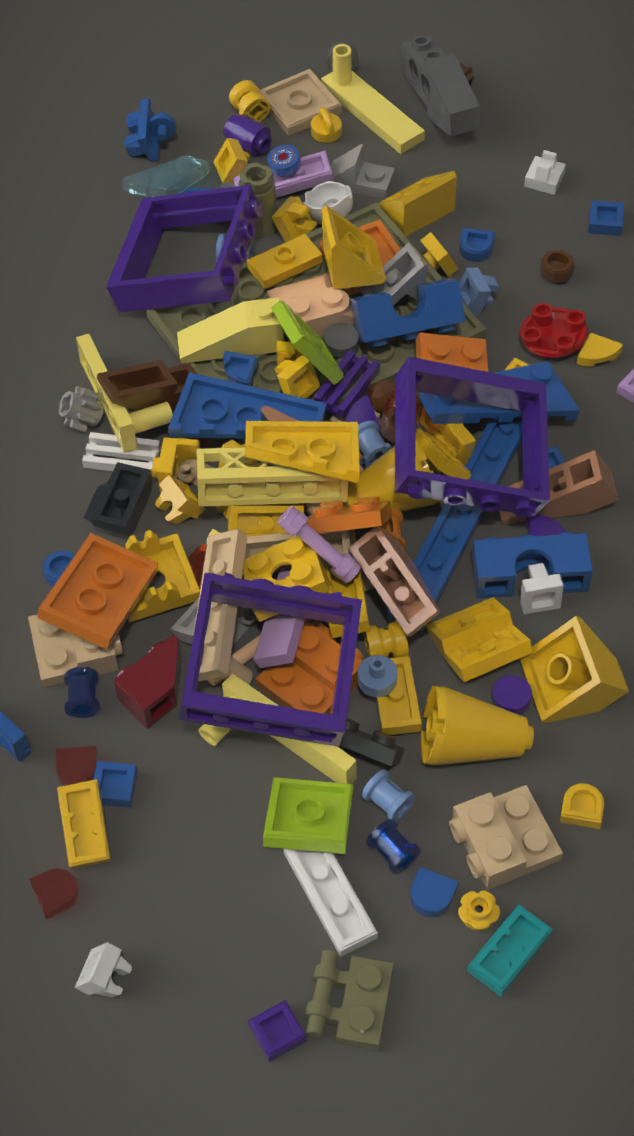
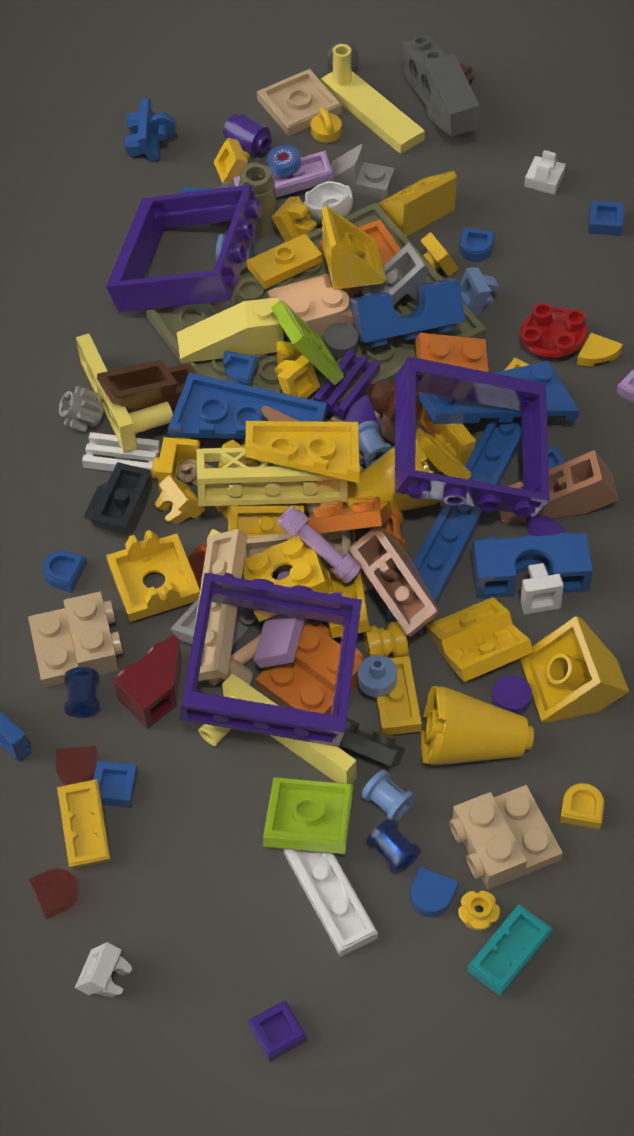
(98, 591): orange plate -> none
(167, 178): clear light blue wing -> none
(248, 101): yellow wheel -> none
(363, 1004): olive plate -> none
(557, 266): reddish brown tile -> none

